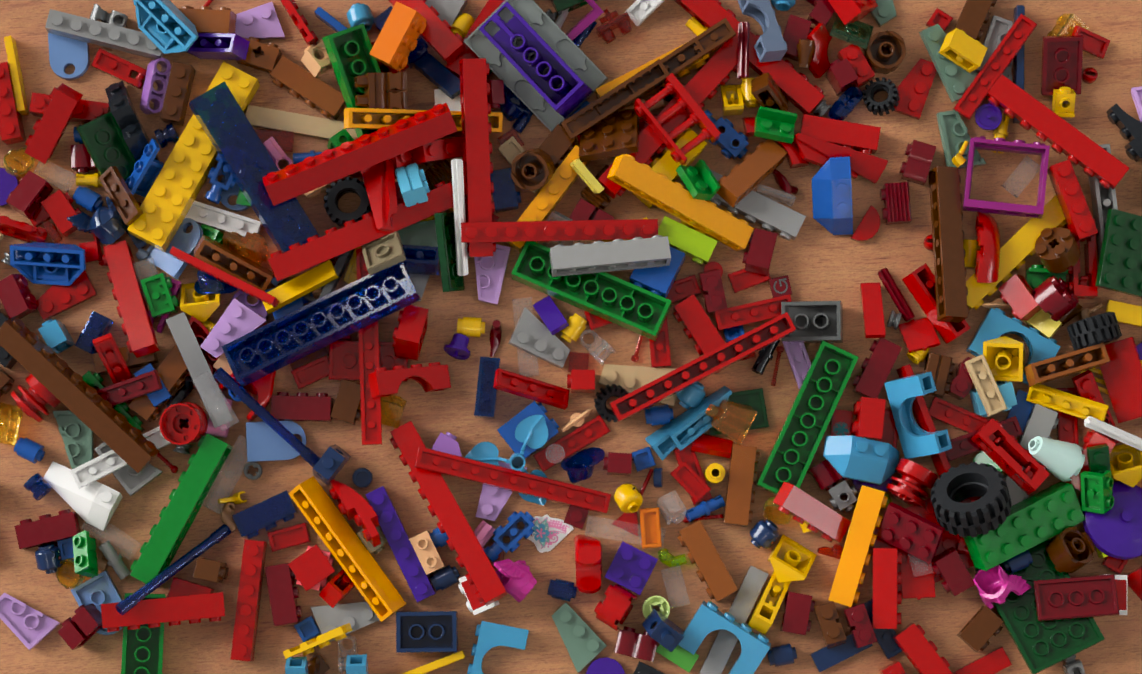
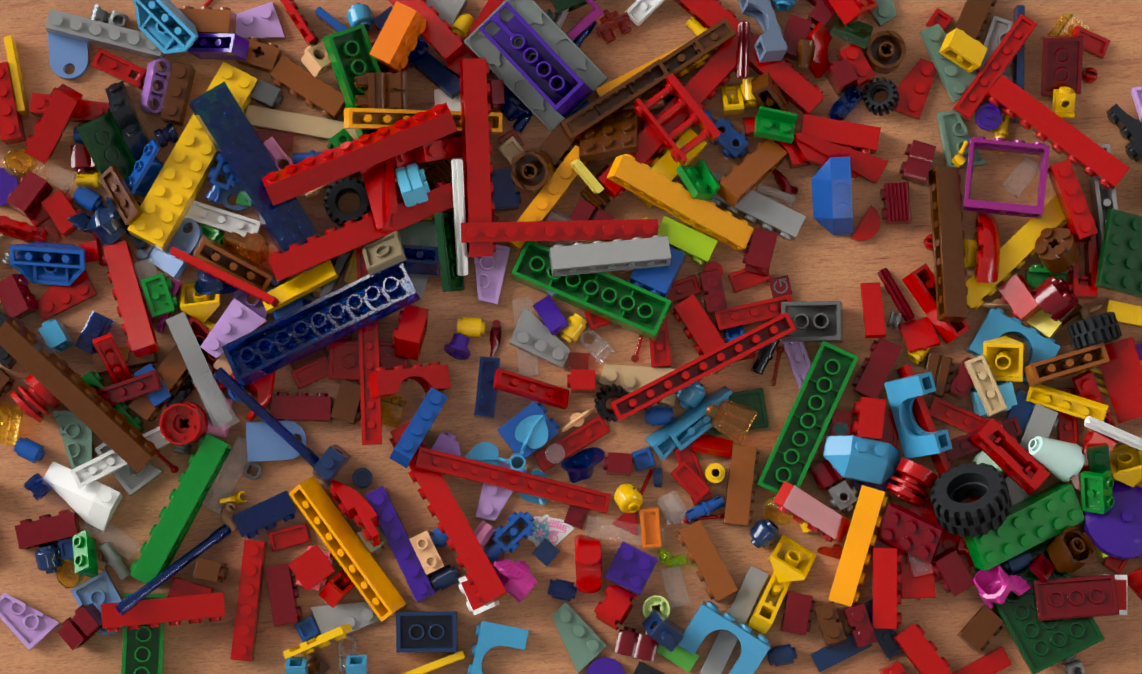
(267, 95): none -> dark grey brick
(418, 427): none -> blue brick
(546, 552): none -> dark blue tile
(822, 108): dark grey bush -> none
(1042, 567): none -> dark red plate

